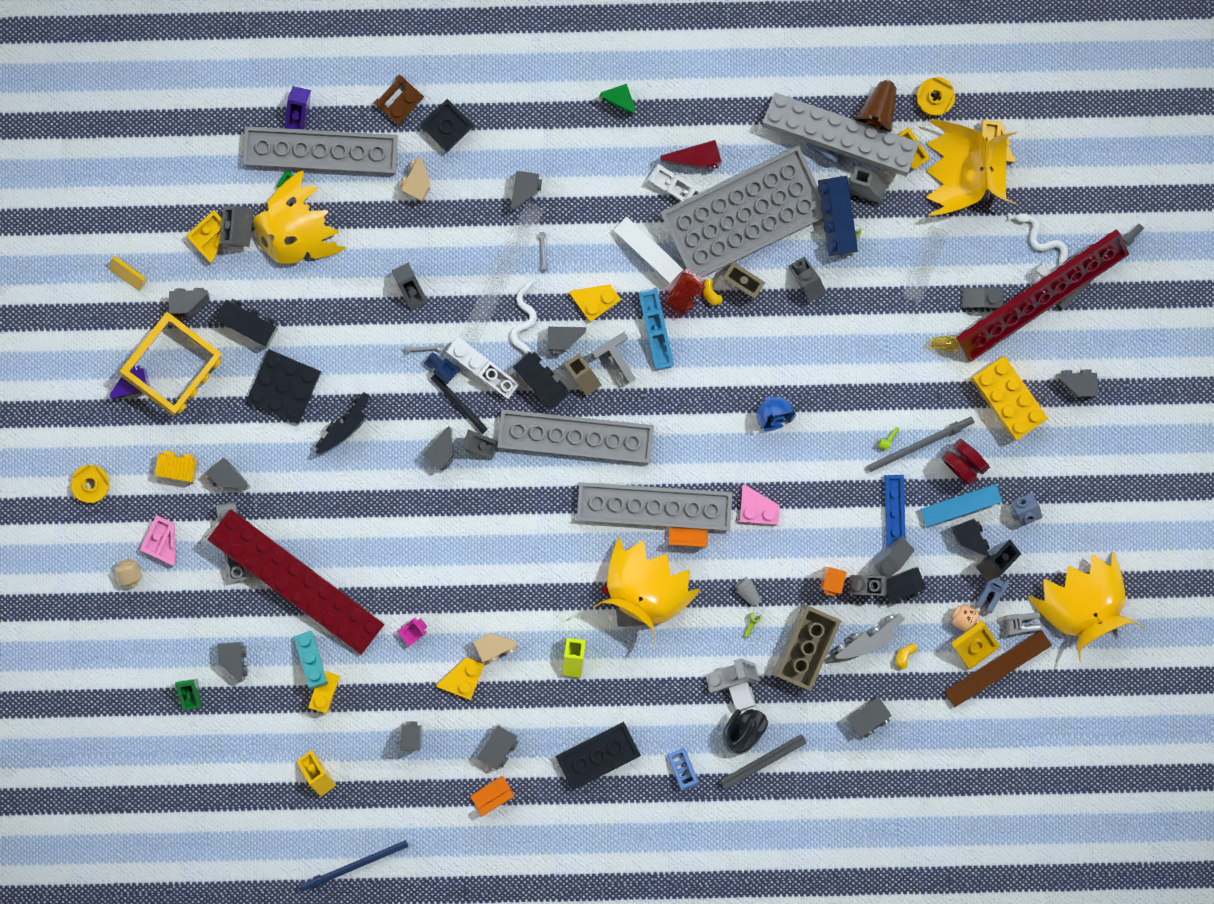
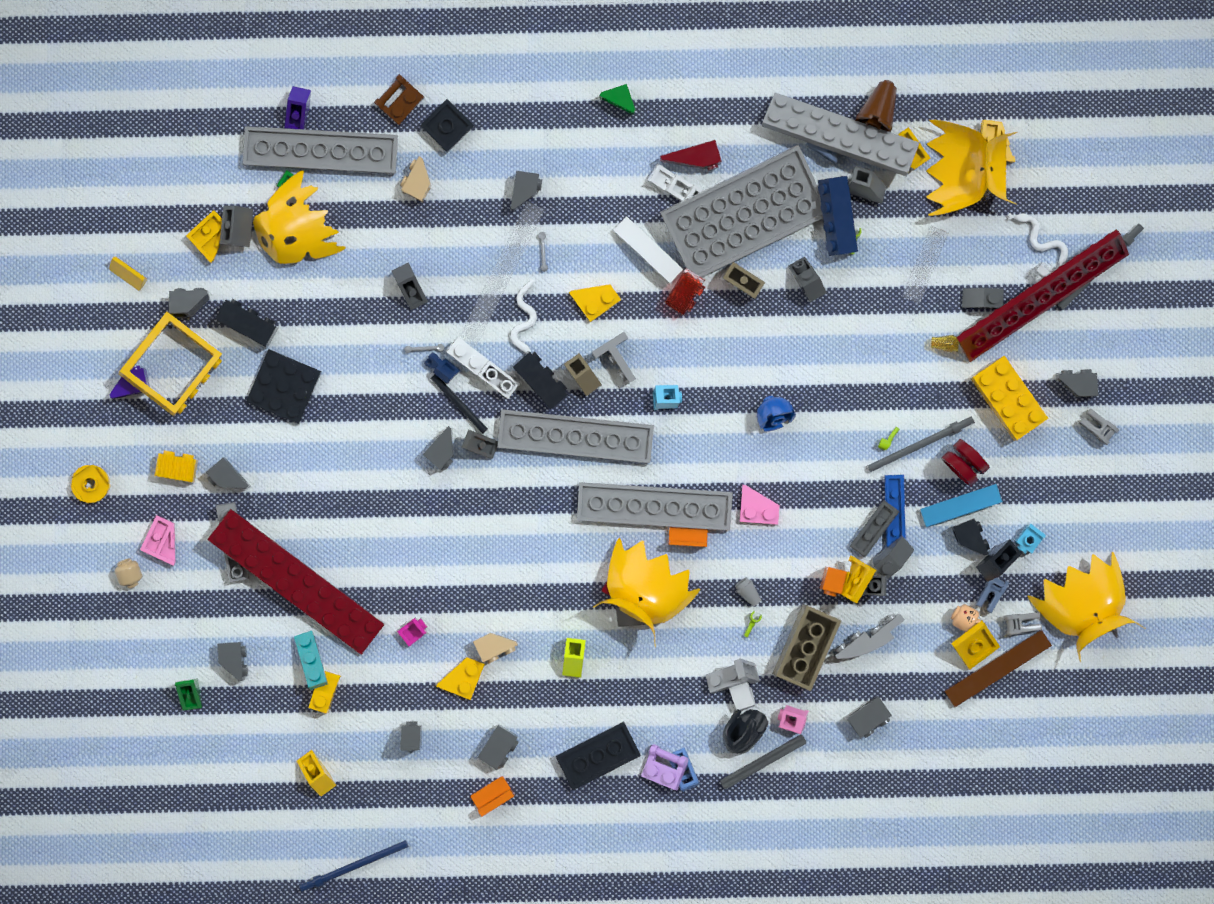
(340, 432): black slope -> none
(563, 338): dark grey slope -> none
(656, 328): dark azure slope -> none
(662, 773): none -> lavender plate
(669, 391): none -> medium azure brick
(710, 295): yellow arm -> none
(794, 725): none -> bright pink brick
(857, 579): none -> yellow wing
(874, 528): none -> dark grey tile
(903, 654): yellow arm -> none
(904, 584): black brick -> none
(937, 107): yellow plate -> none
(1026, 510): sand blue brick -> none
(1033, 532): none -> medium azure brick
(1105, 425): none -> light grey piece

